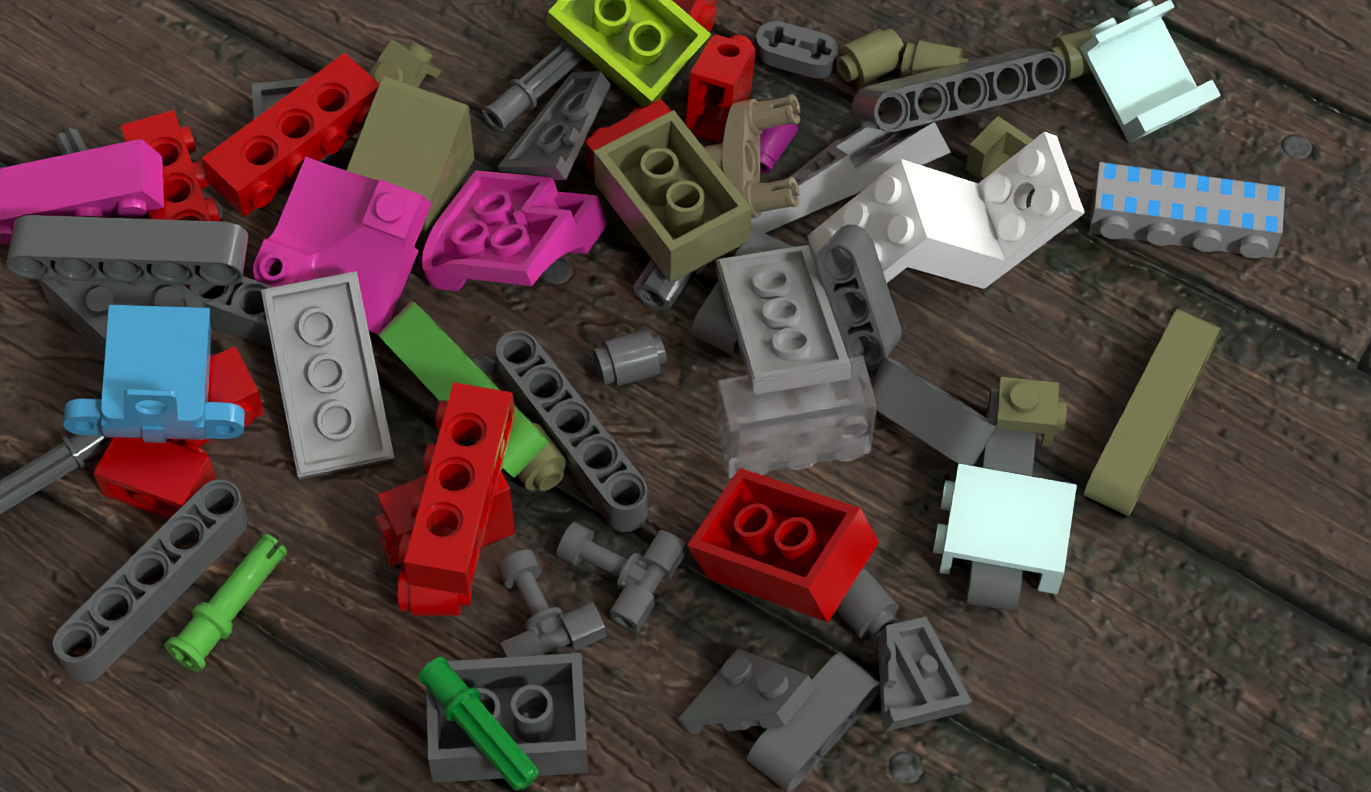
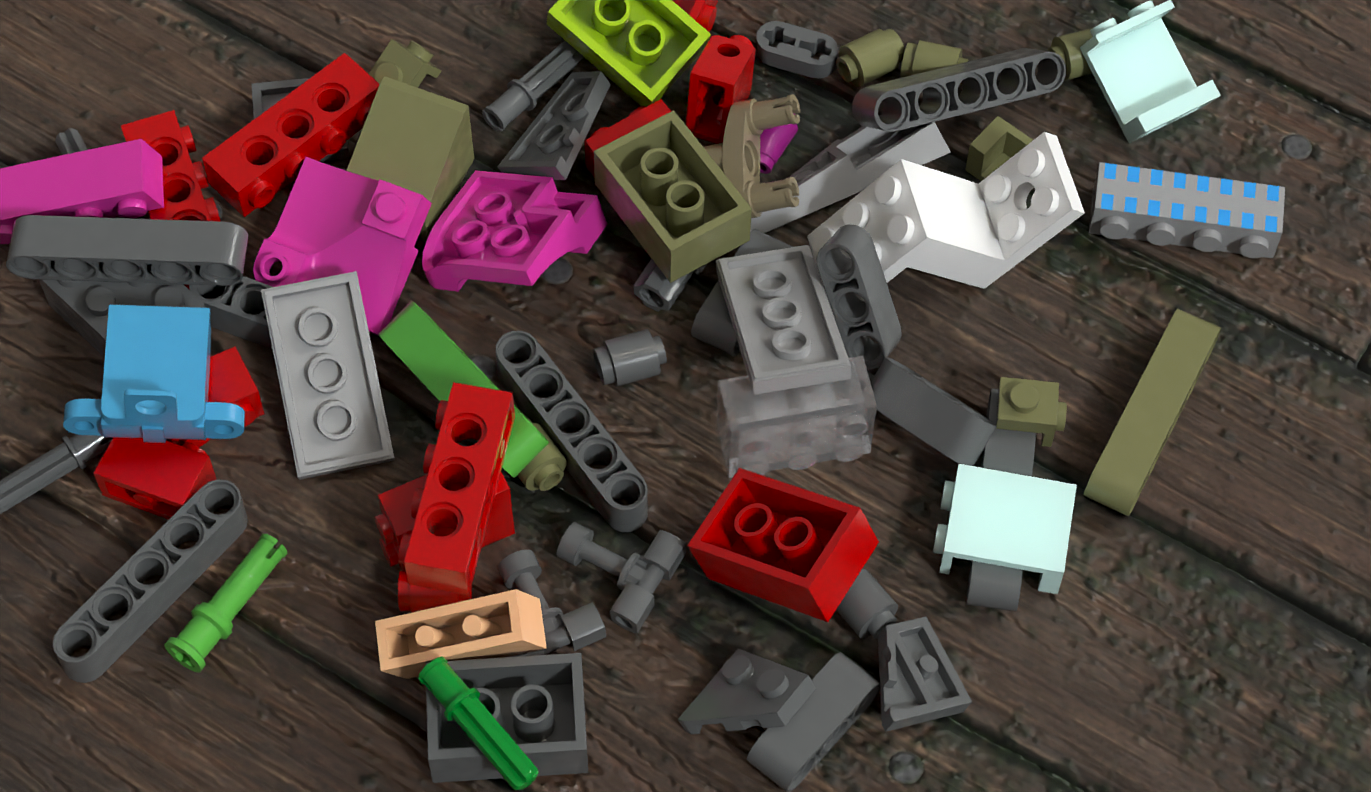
(464, 630): none -> light nougat brick

